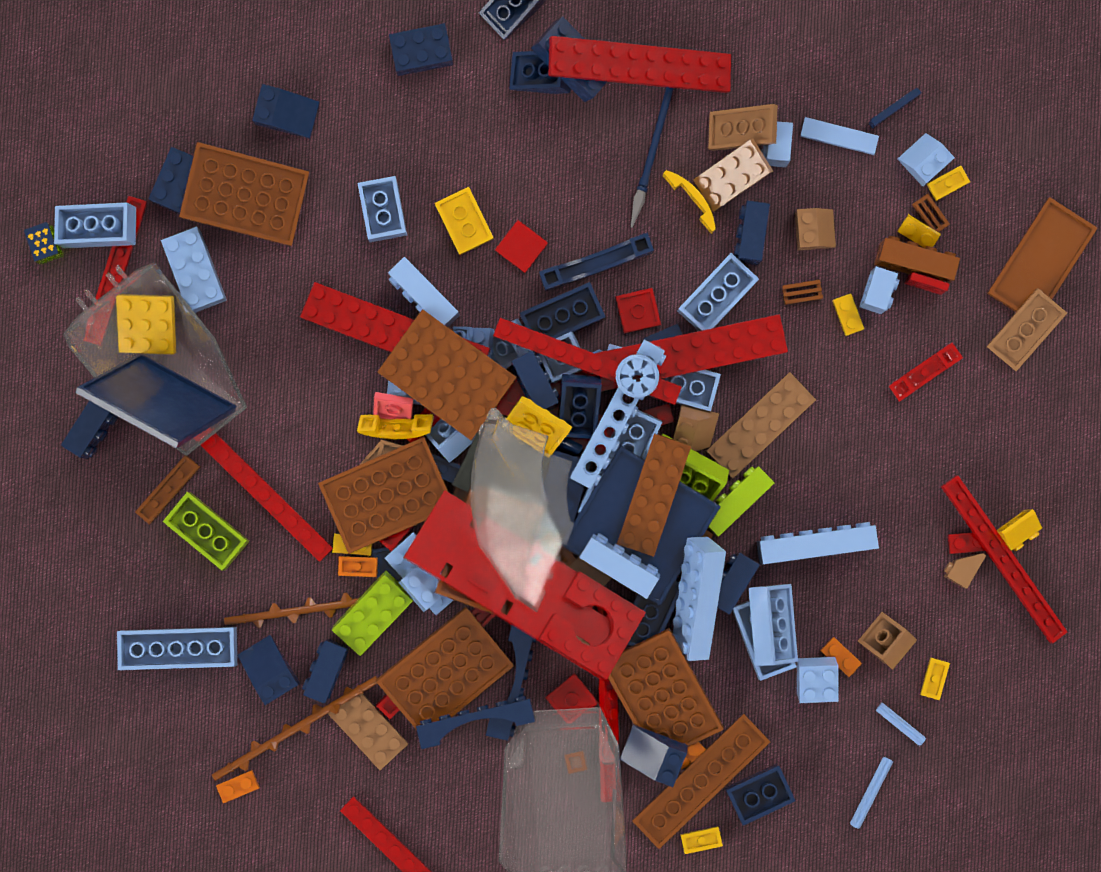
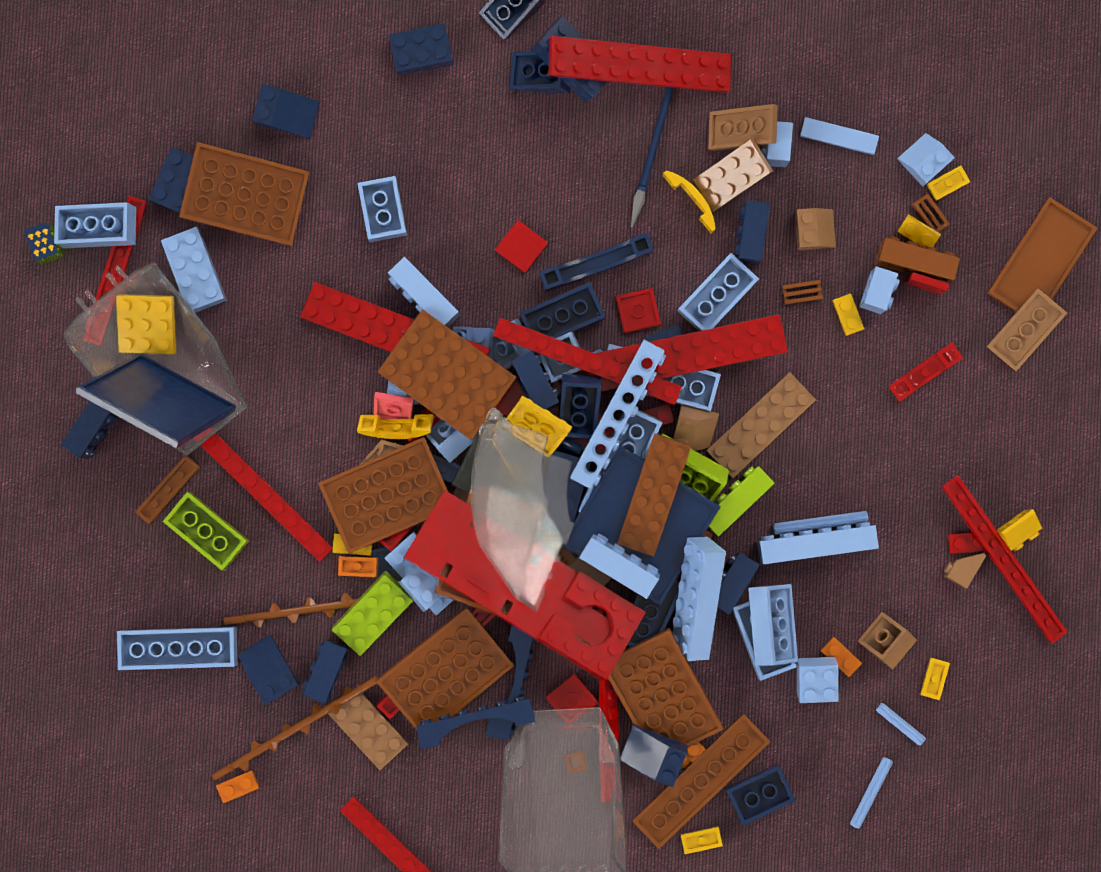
(464, 221): yellow plate -> none
(648, 381): light blue wheel -> none
(820, 522): none -> light blue axle
(894, 107): dark blue tile -> none

